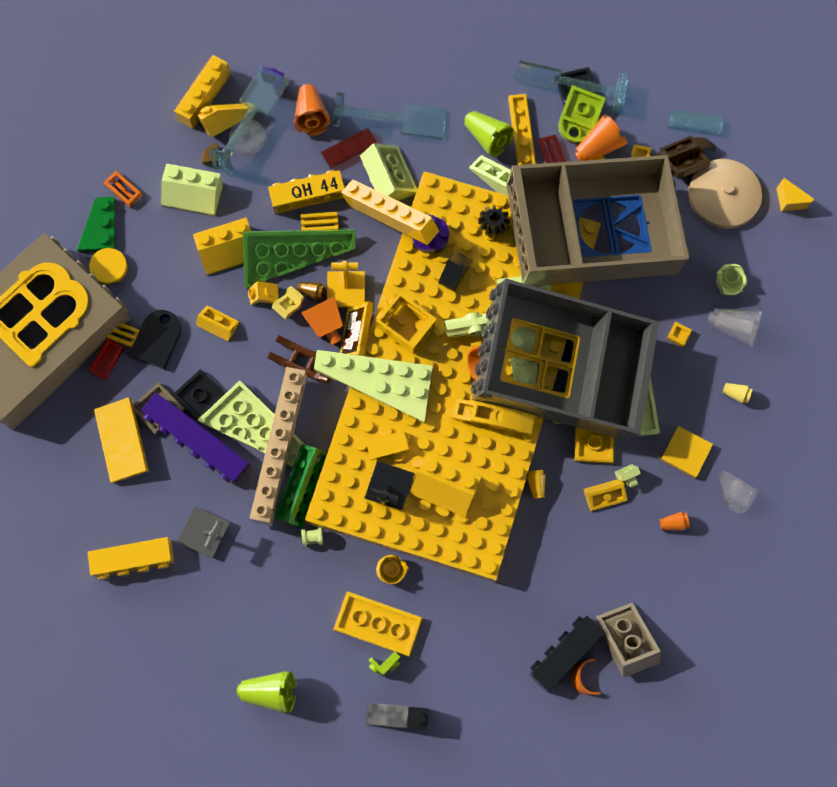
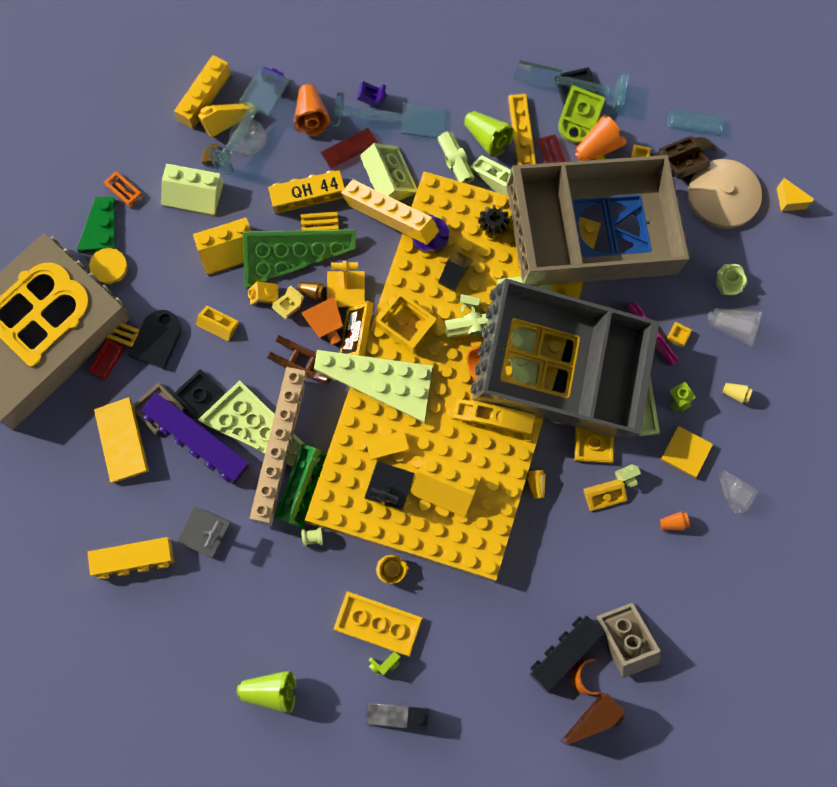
(371, 94): none -> dark purple bracket
(455, 157): none -> yellowish green piece
(469, 301): none -> yellowish green tile
(600, 716): none -> reddish brown slope
(661, 344): none -> dark pink axle
(682, 397): none -> lime bracket

